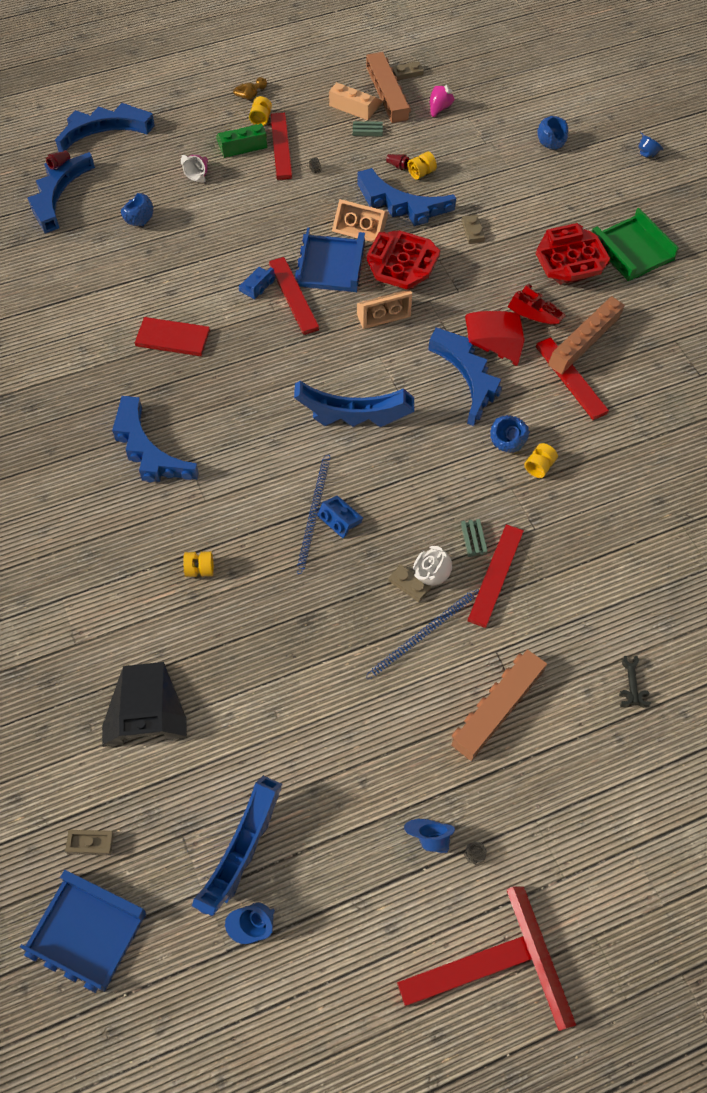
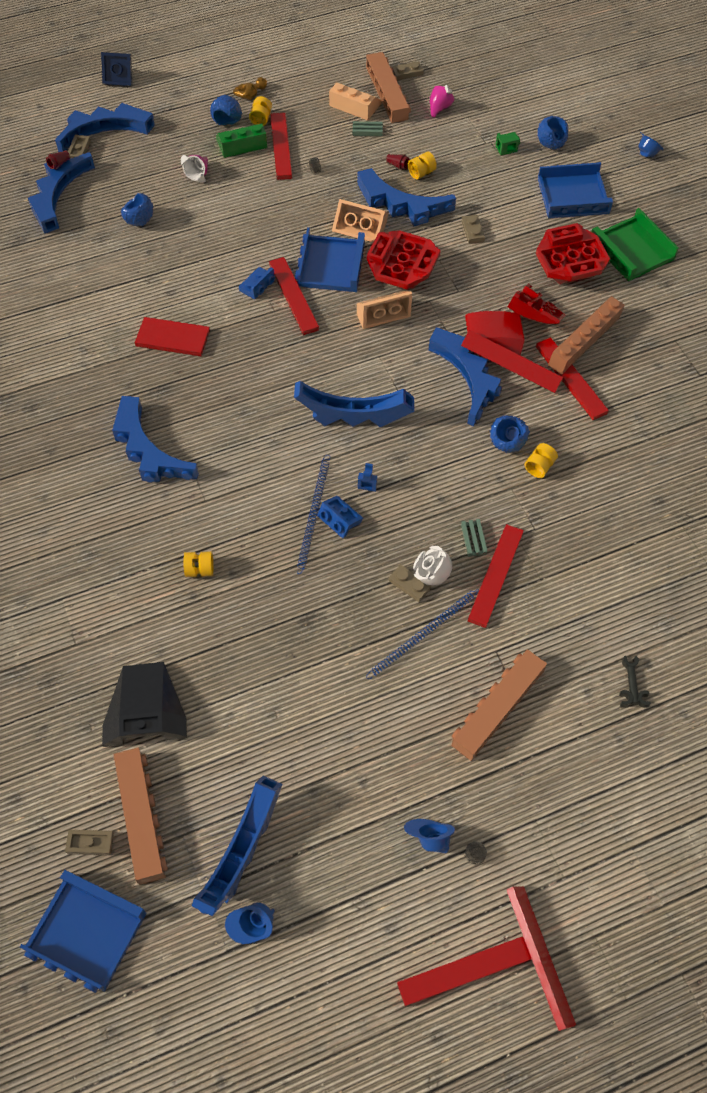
(79, 145): none -> dark tan plate
(116, 68): none -> dark blue tile
(139, 816): none -> nougat brick
(225, 110): none -> blue hair
(367, 480): none -> blue plate
(507, 143): none -> green brick
(511, 361): none -> red tile
(573, 190): none -> blue panel

